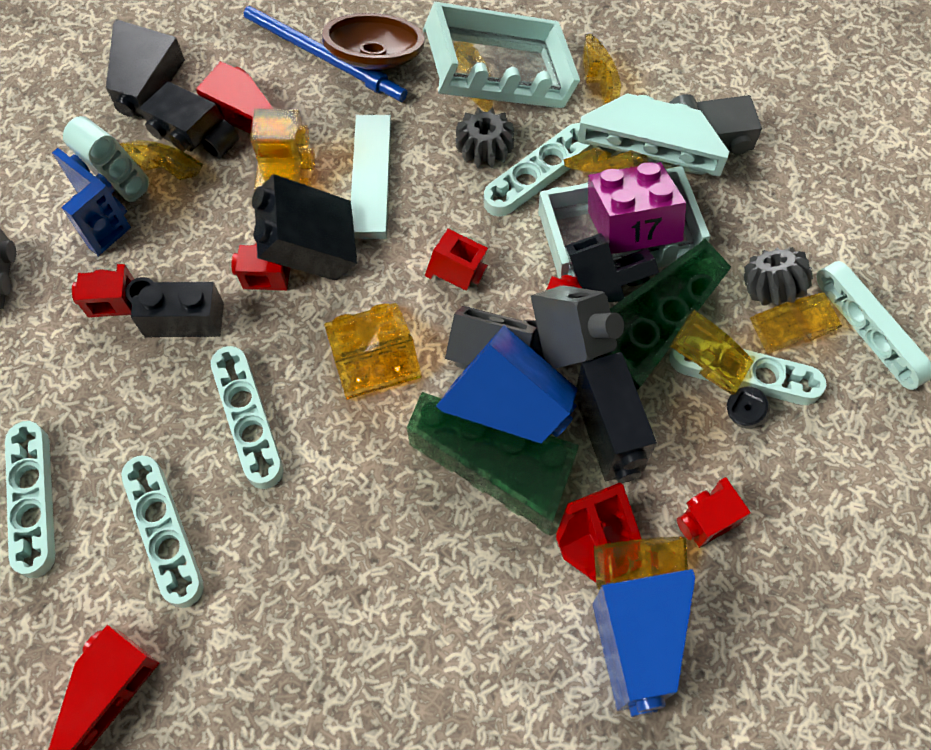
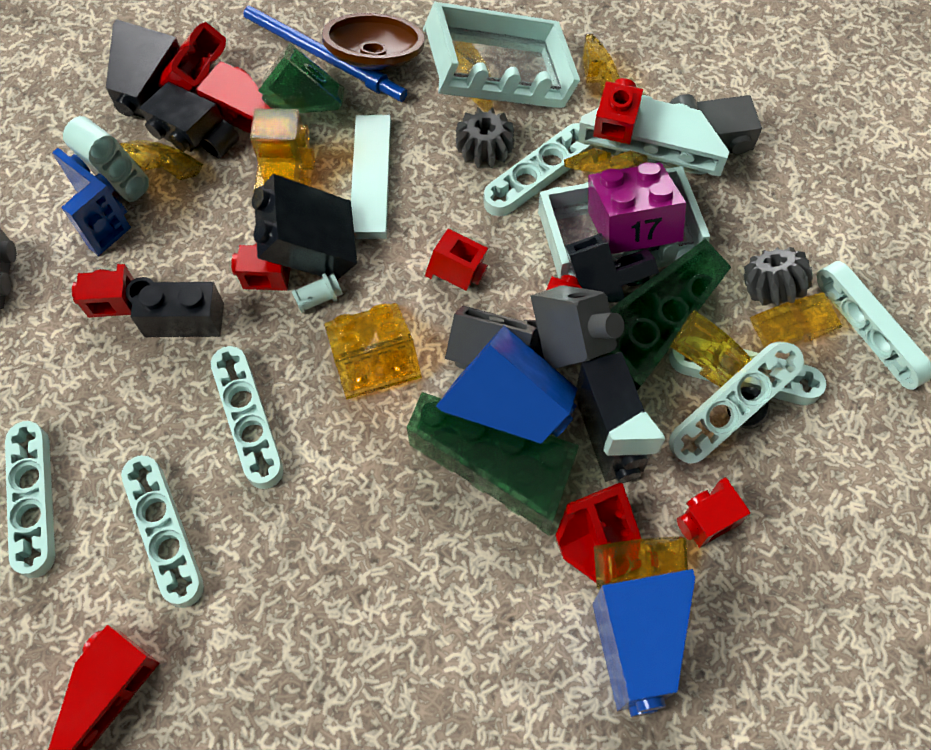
(194, 58): none -> red brick
(300, 84): none -> clear green slope
(317, 292): none -> light aqua pin
(618, 111): none -> red brick
(635, 437): none -> light aqua slope
(739, 407): none -> light aqua beam

